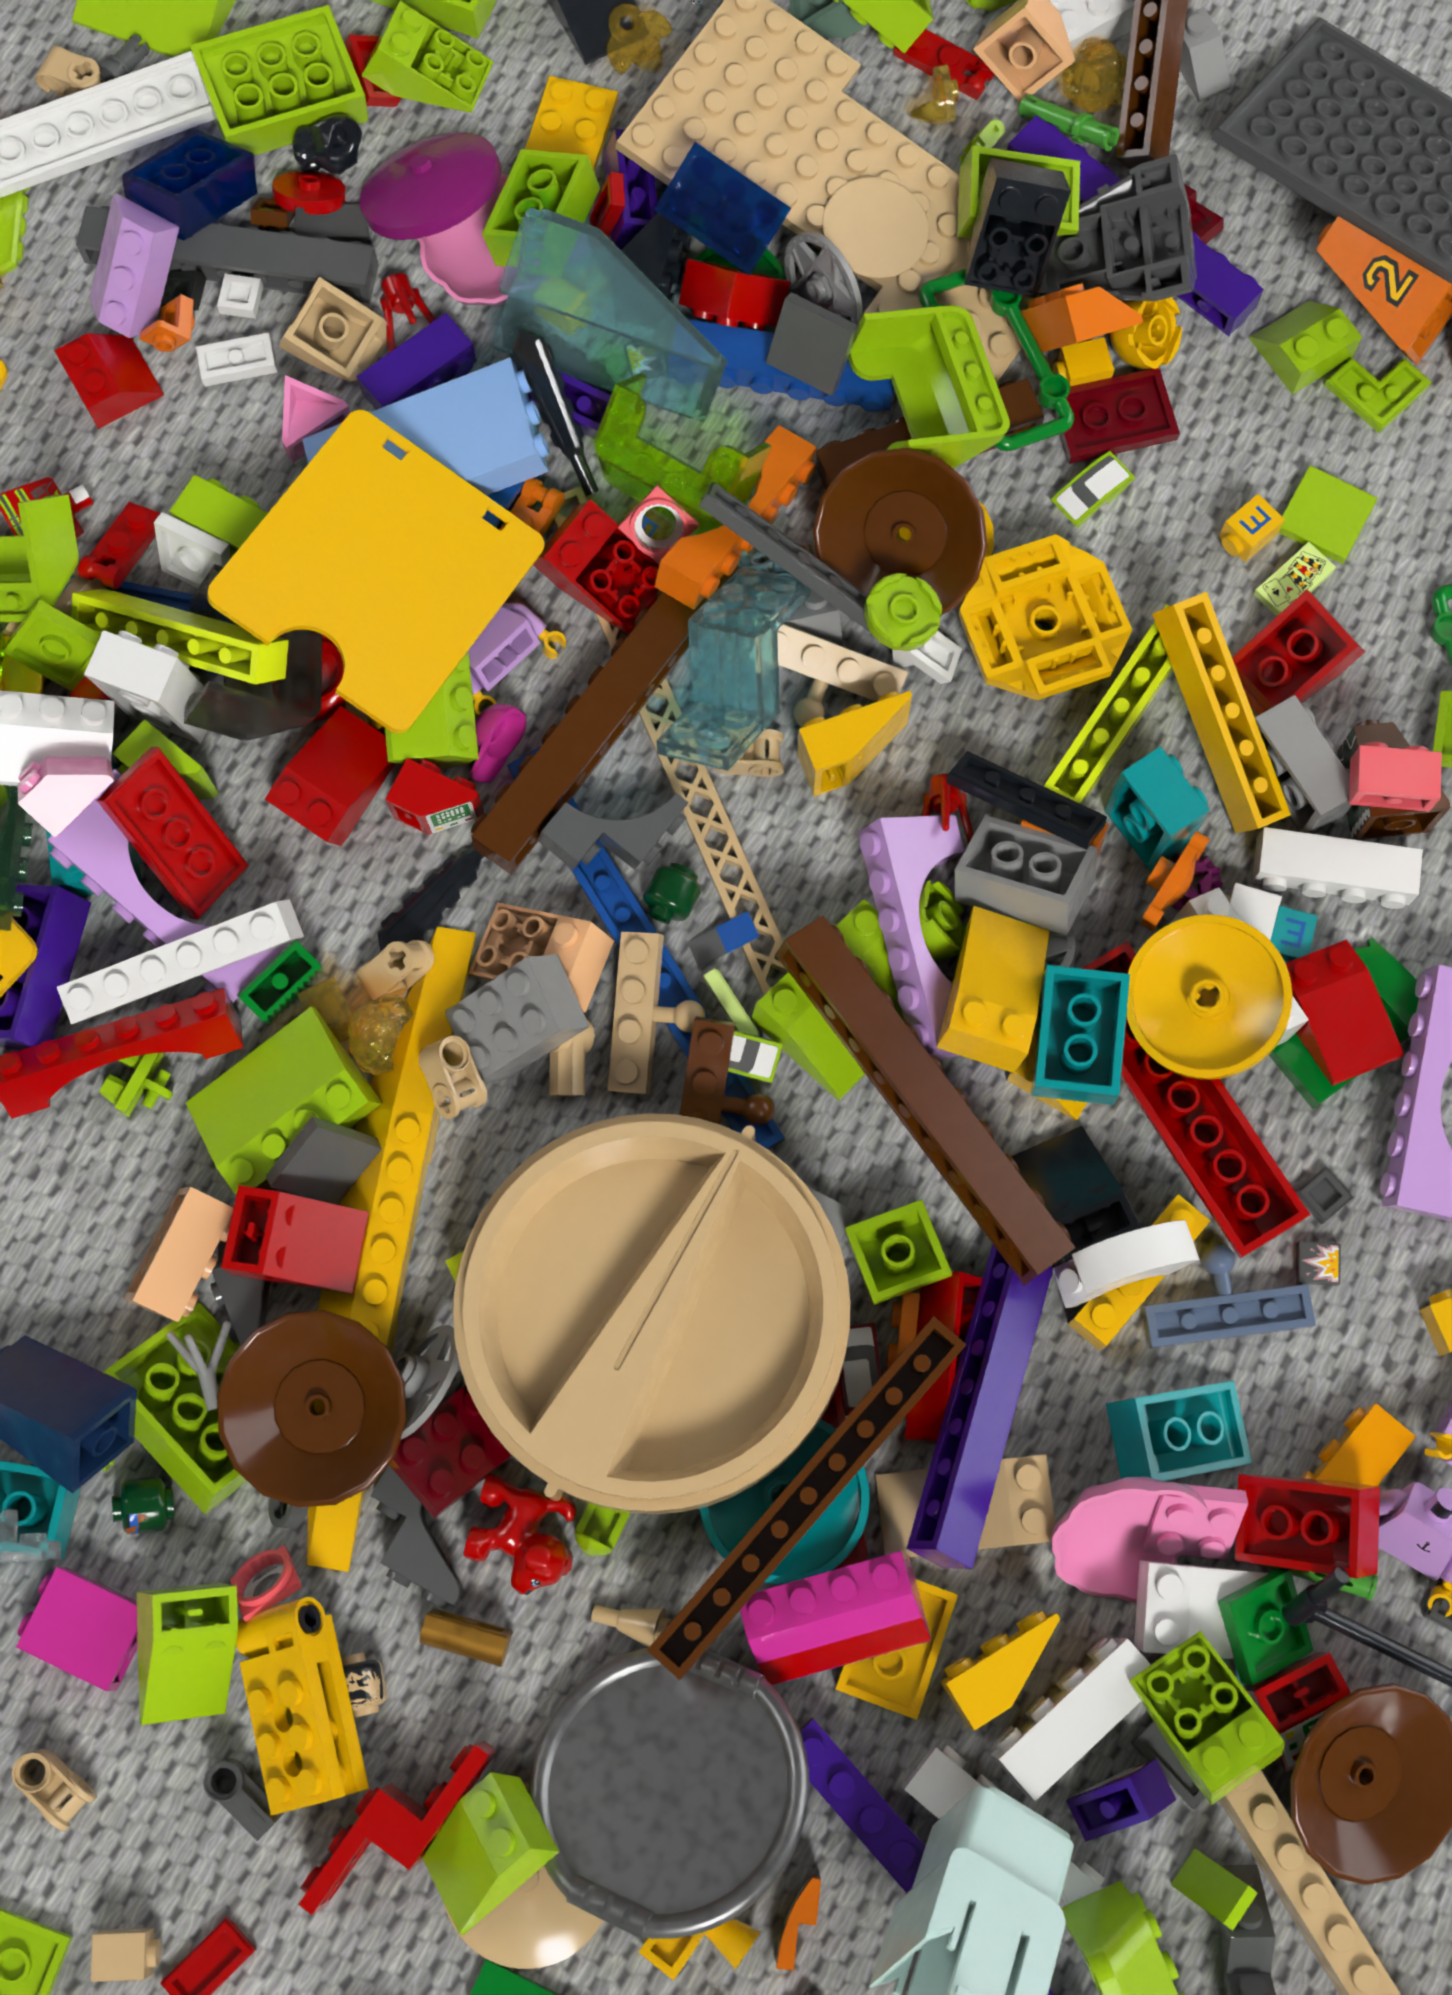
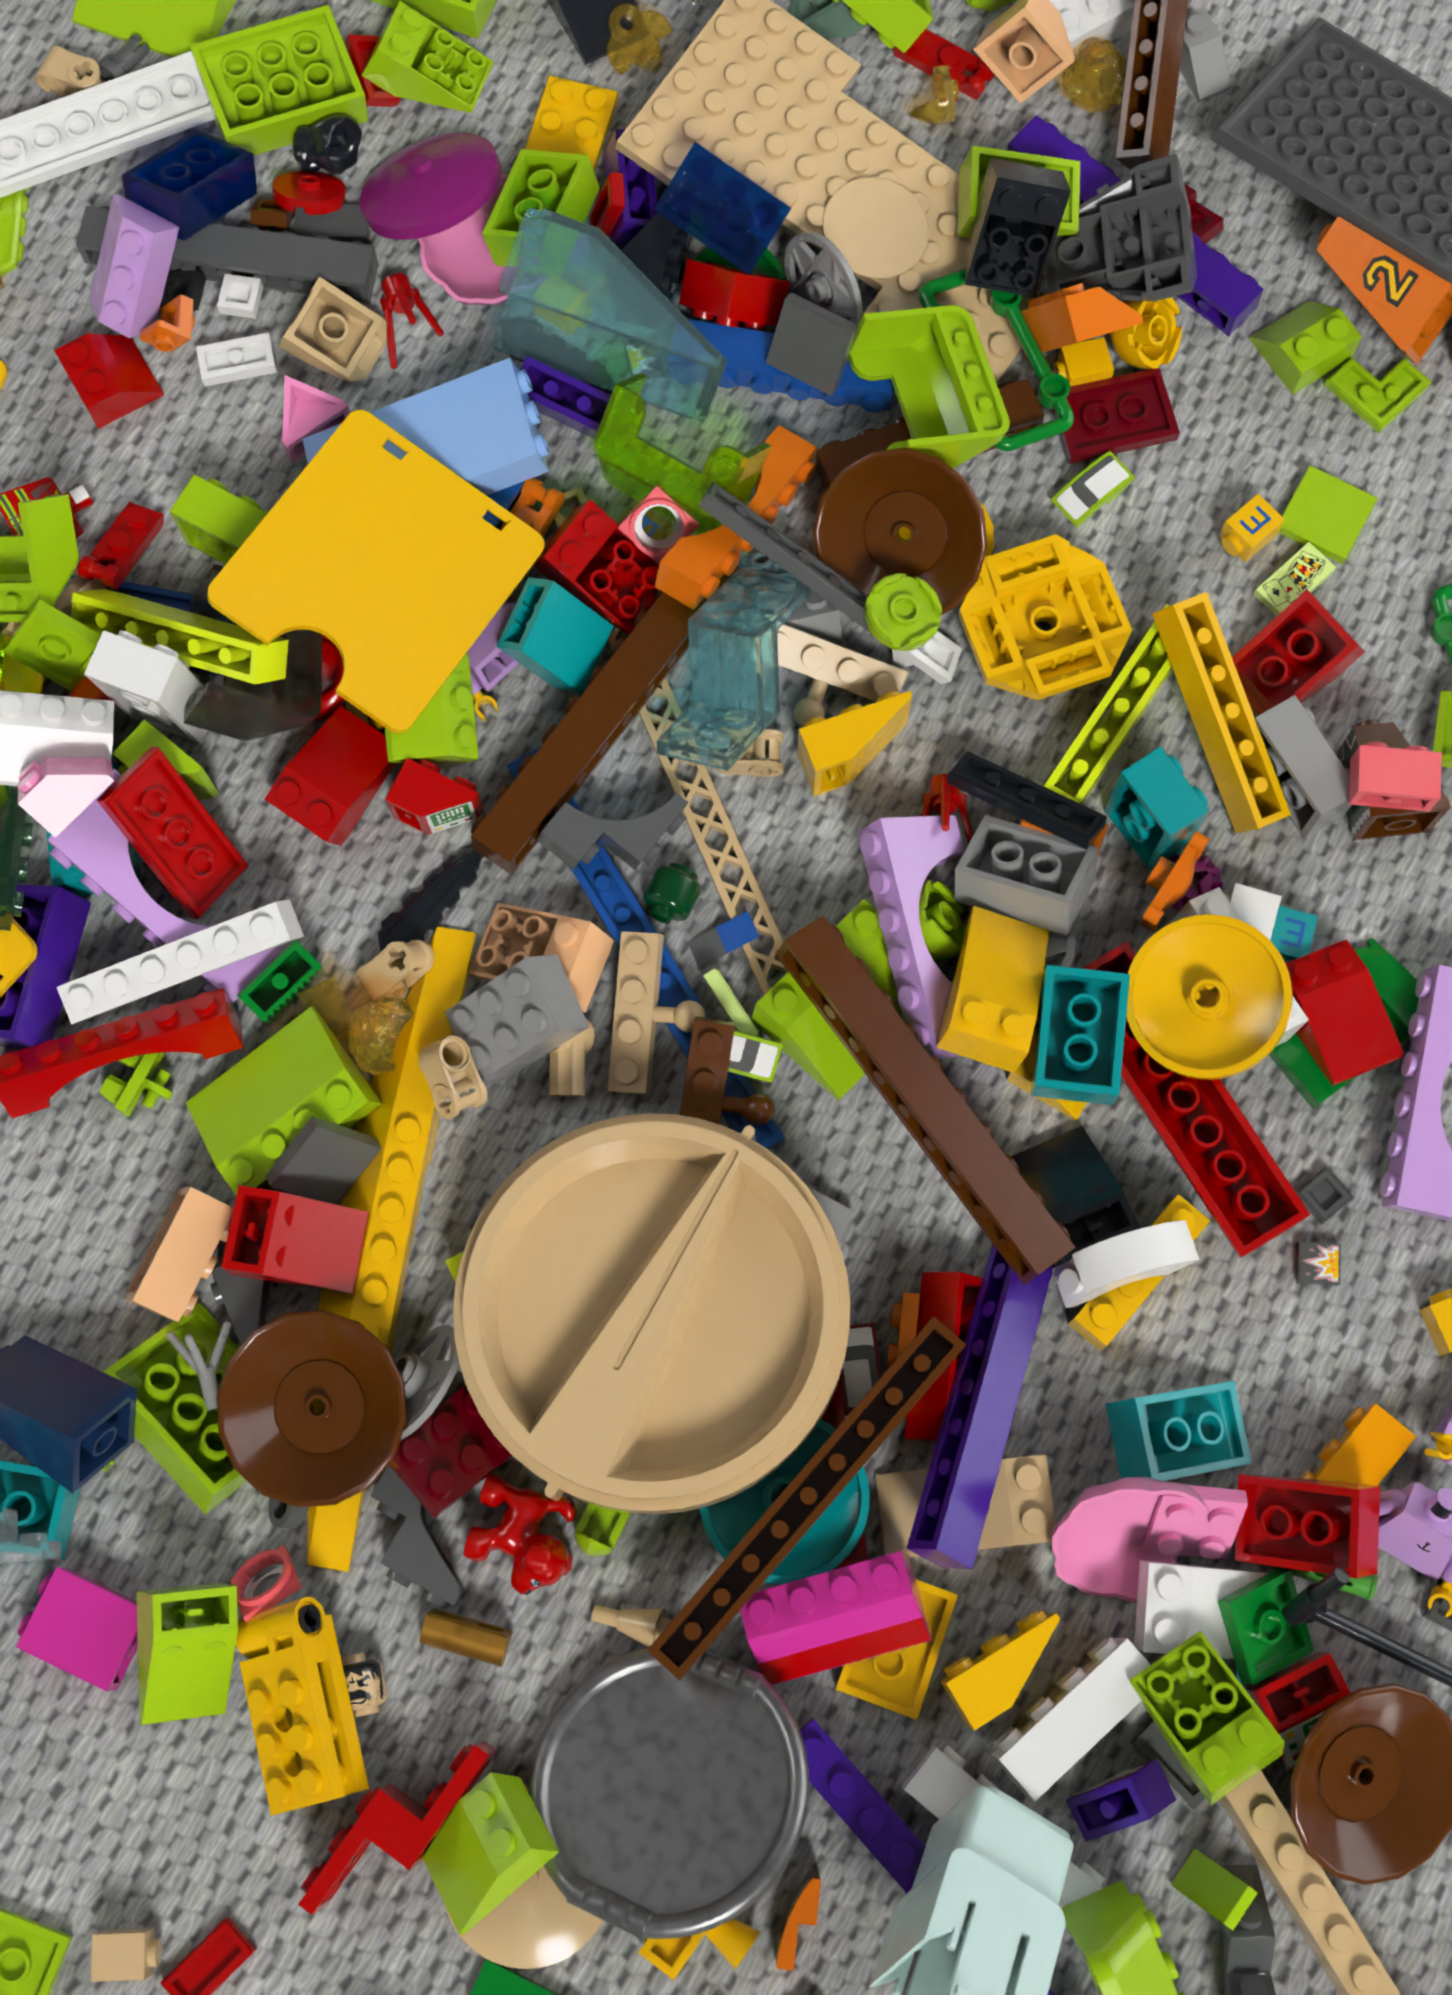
(55, 1788): tan piece -> none
(143, 1505): dark green head -> none
(187, 550): white tile -> none
(247, 1800): dark grey piece -> none
(419, 364): dark purple brick -> none
(498, 734): dark pink cap -> none
(555, 409): black sword -> none
(555, 635): none -> teal brick
(897, 1252): lime slope -> none
(986, 137): lime piece -> none
(1080, 126): bright green pin -> none
(1227, 1313): sand blue plate -> none
(1337, 867): white brick -> none

